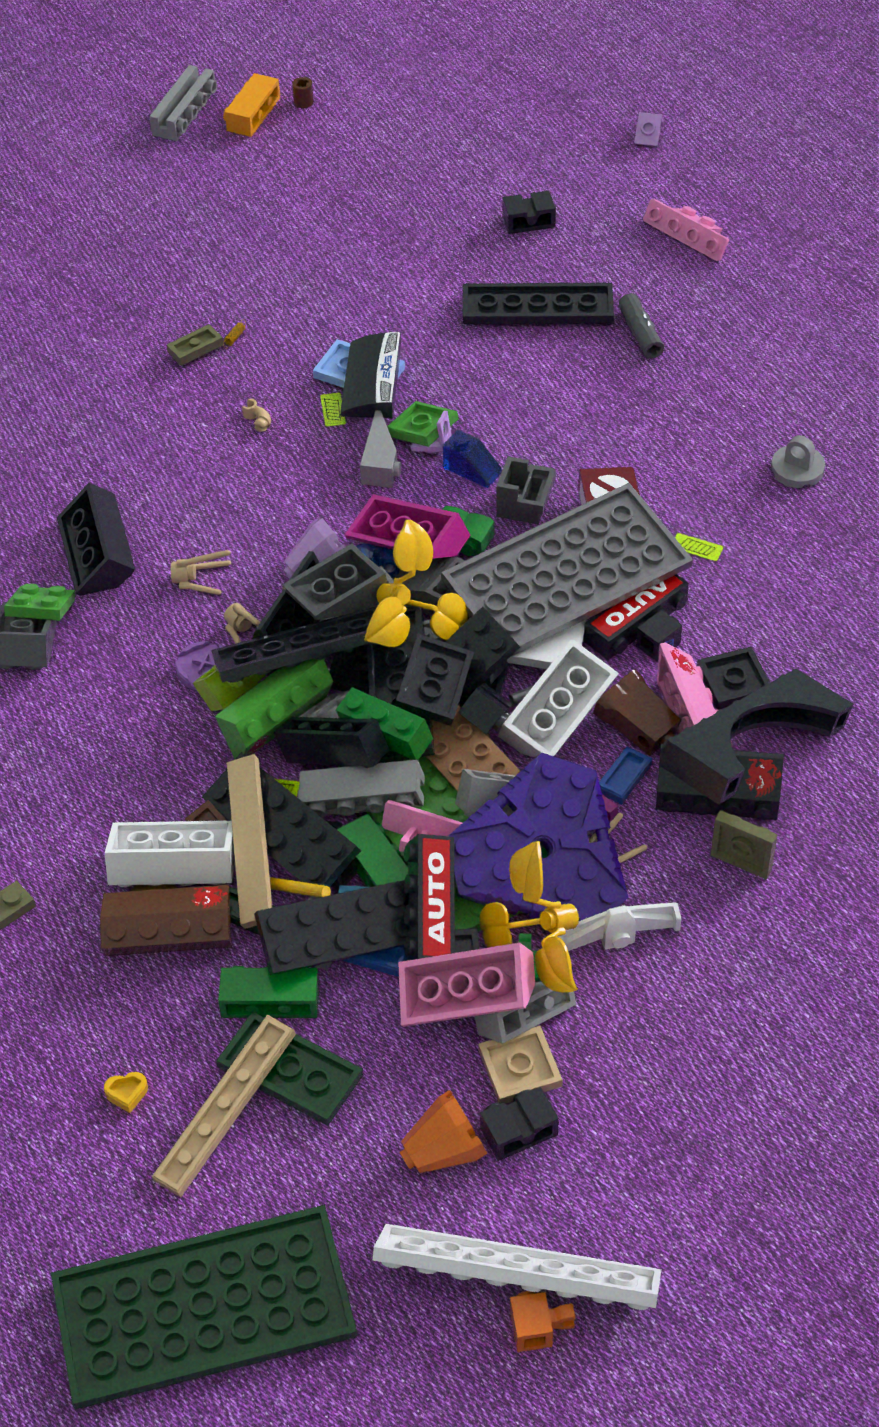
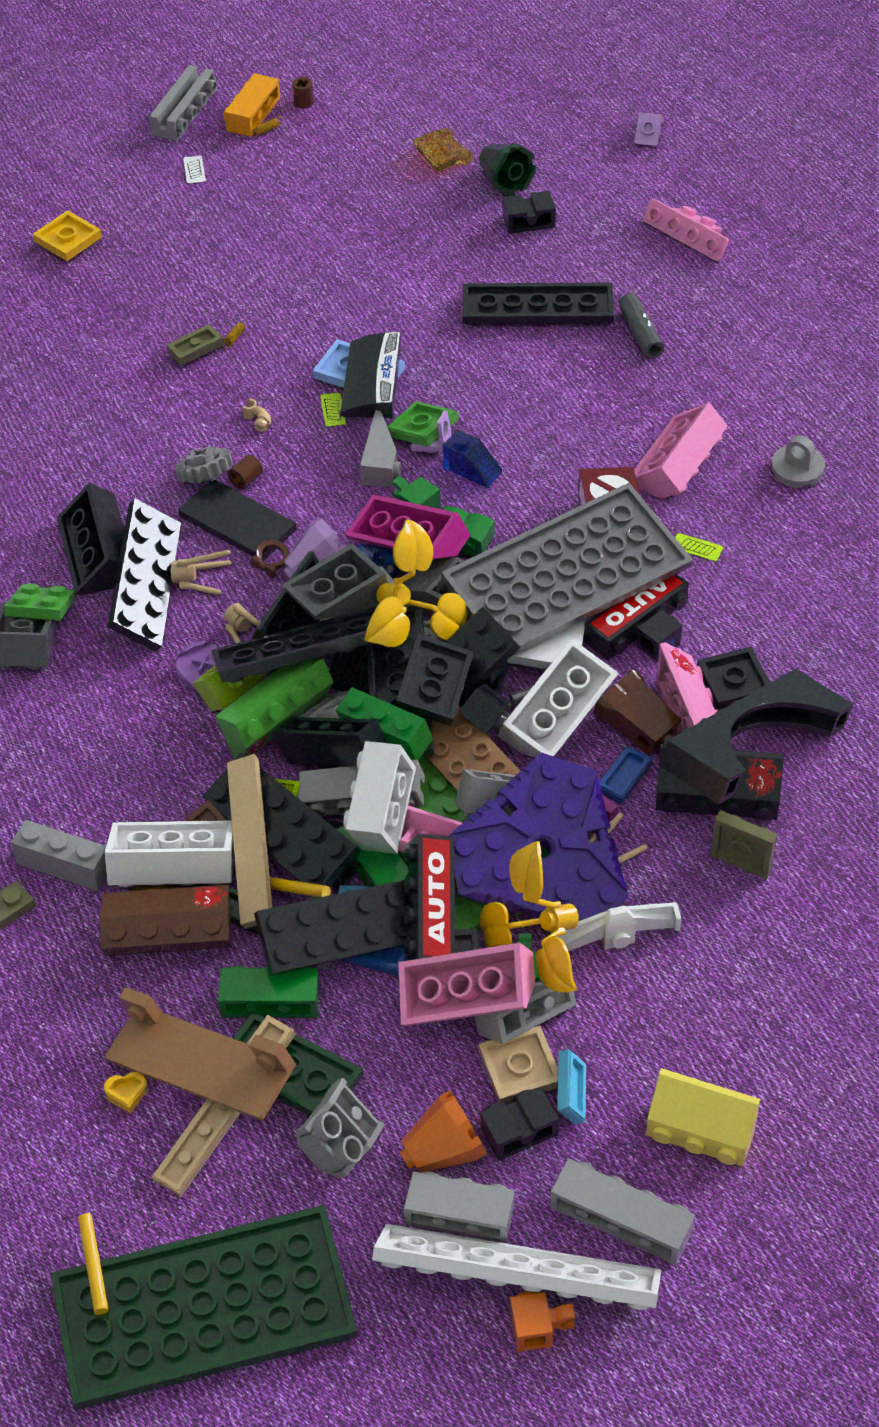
(60, 855): none -> light grey brick
(67, 235): none -> yellow plate
(93, 1264): none -> yellow bar
(144, 575): none -> plate
(194, 169): none -> white sticker
(199, 1059): none -> medium nougat bracket
(203, 464): none -> light grey gear
(236, 518): none -> black tile
(245, 471): none -> reddish brown gear
(267, 126): none -> yellow piece
(270, 569): none -> reddish brown piece
(338, 1131): none -> light grey slope
(380, 797): none -> white brick
(417, 492): none -> green brick
(437, 153): none -> clear yellow plate
(459, 1206): none -> light grey brick
(508, 166): none -> dark green cone
(523, 490): dark grey plate -> none
(571, 1087): none -> medium azure tile
(622, 1210): none -> light grey brick
(679, 451): none -> bright pink slope
(702, 1117): none -> light yellow slope

